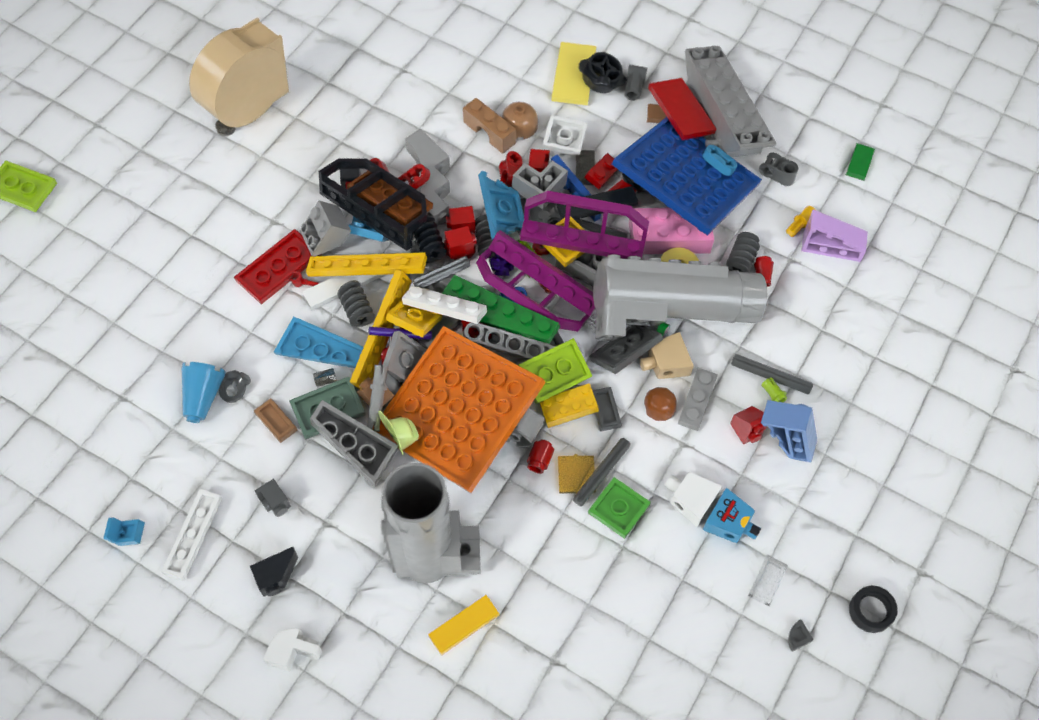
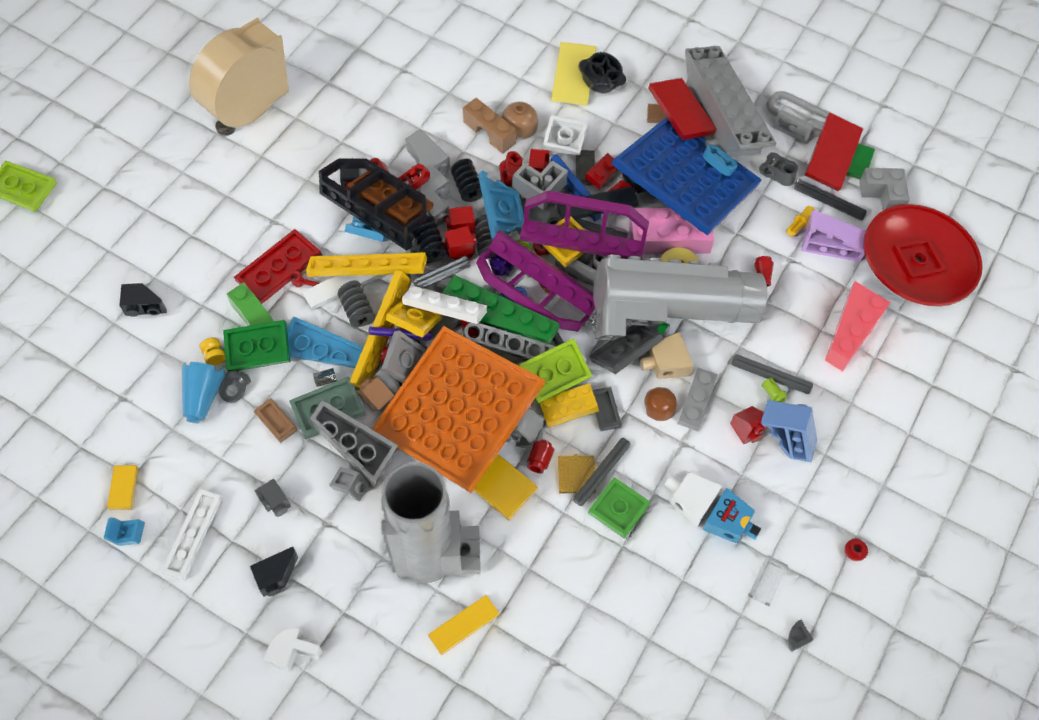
(122, 487): none -> yellow tile
(140, 300): none -> black slope
(212, 350): none -> yellow wheel
(248, 306): none -> bright green slope
(256, 346): none -> green plate
(324, 228): light grey slope -> none
(350, 482): none -> light grey bracket
(377, 397): light grey pin -> none
(401, 430): yellowish green piece -> none
(466, 180): none -> black piece
(505, 487): none -> yellow tile
(635, 79): dark grey piece -> none
(743, 252): dark grey piece -> none
(791, 124): none -> light grey bar
(830, 199): none -> black axle
(833, 151): none -> red tile
(852, 554): none -> red plate
(857, 320): none -> coral wedge
(881, 594): black tyre -> none
(885, 184): none -> light grey brick
(948, 253): none -> red dish

